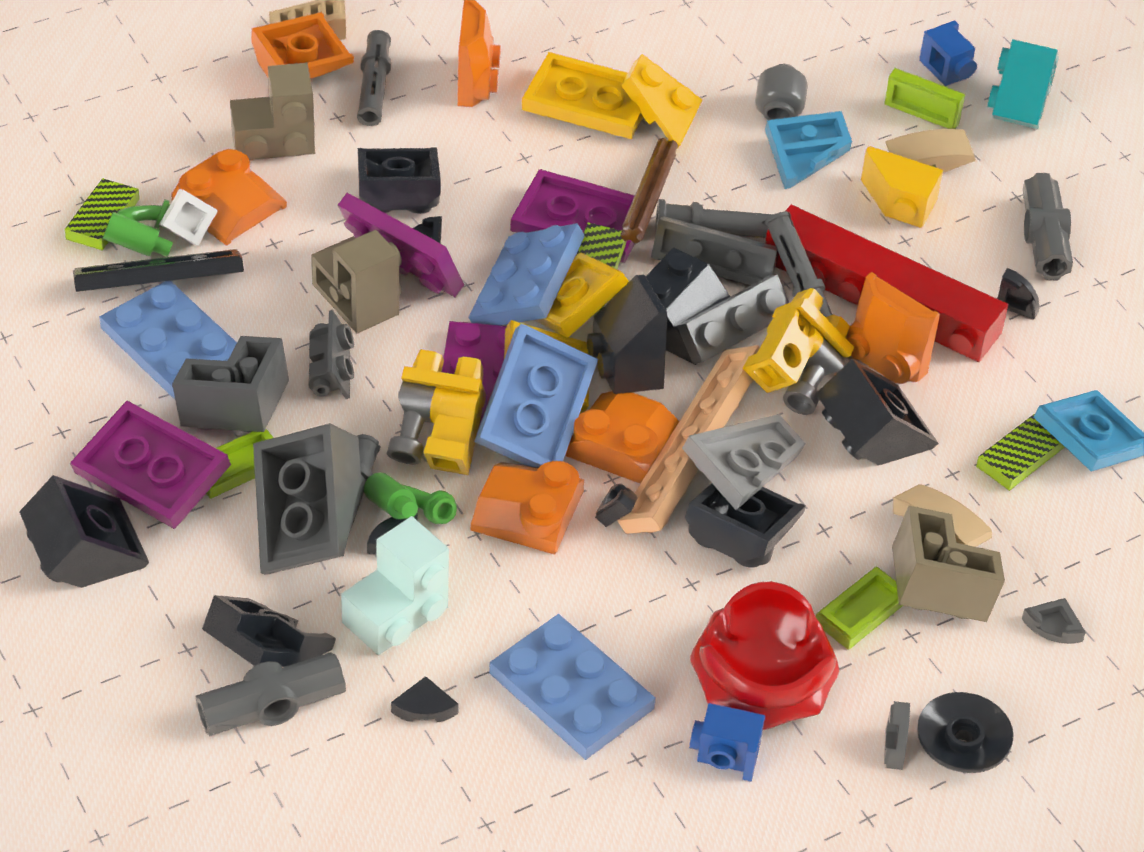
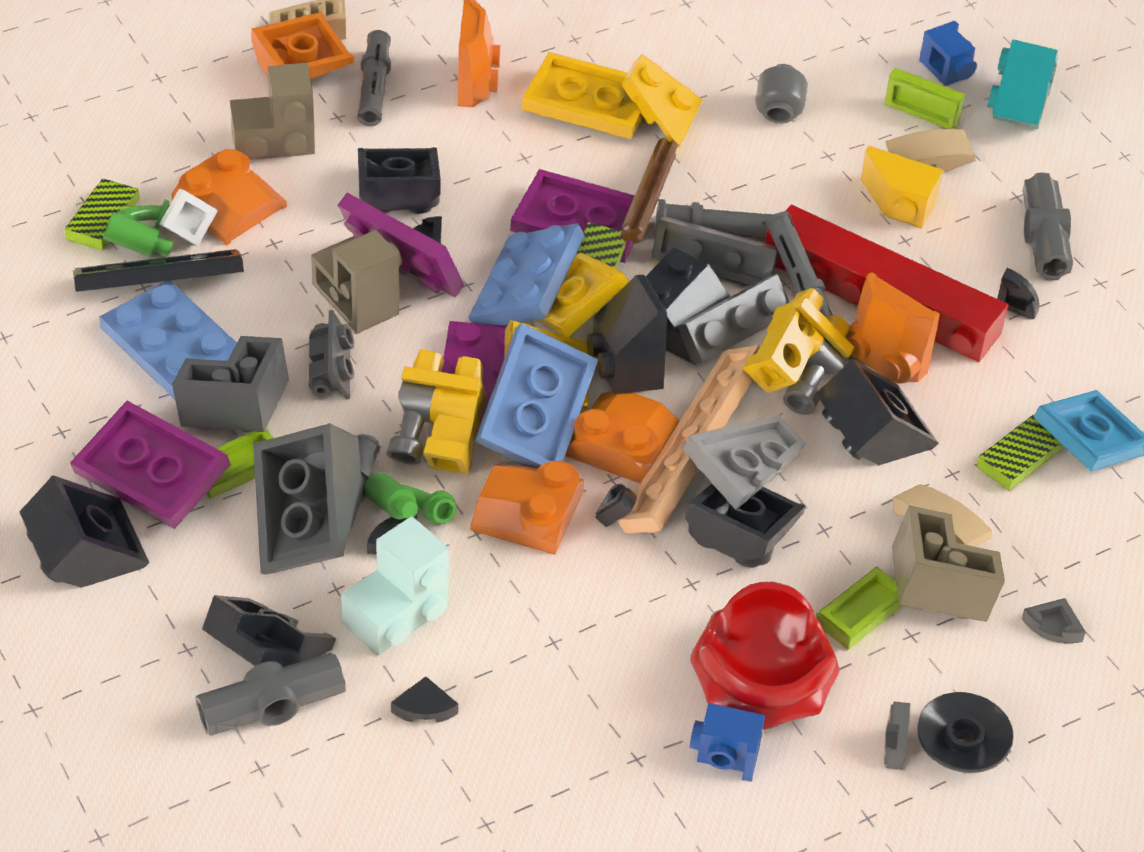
(572, 686): medium blue plate -> none
(806, 144): dark azure wing -> none

